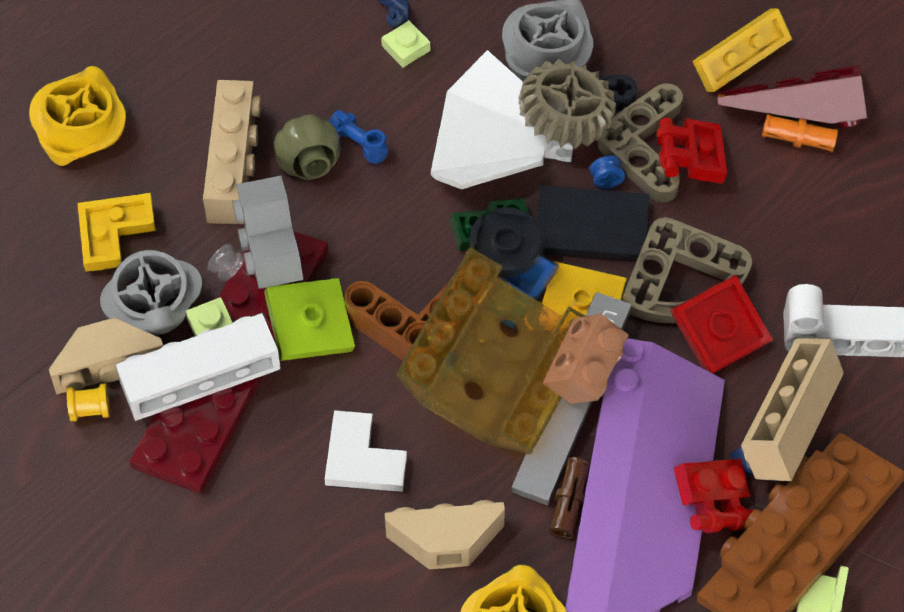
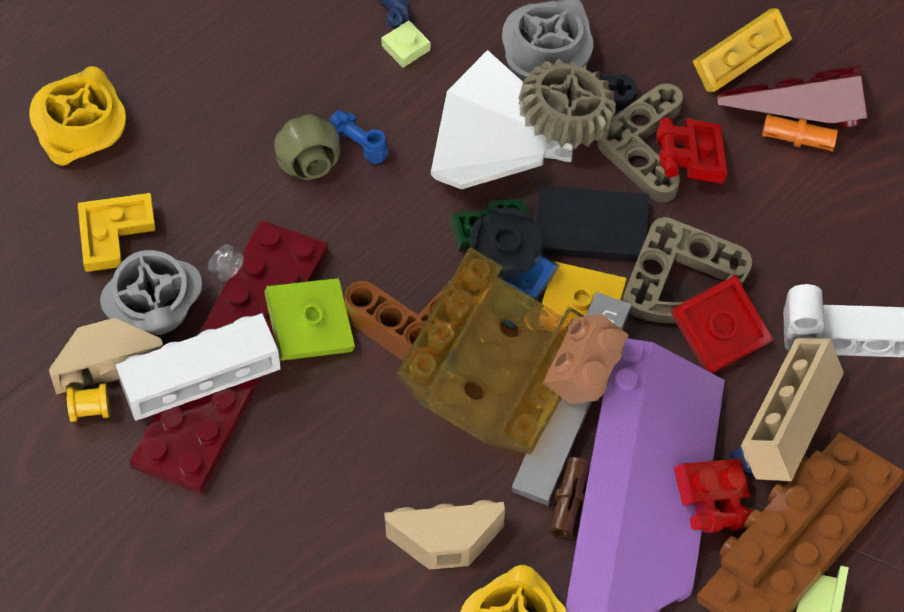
(208, 316): yellowish green plate -> none
(230, 148): tan brick -> none
(267, 232): light grey brick -> none
(354, 463): white tile -> none
(607, 172): blue bush -> none

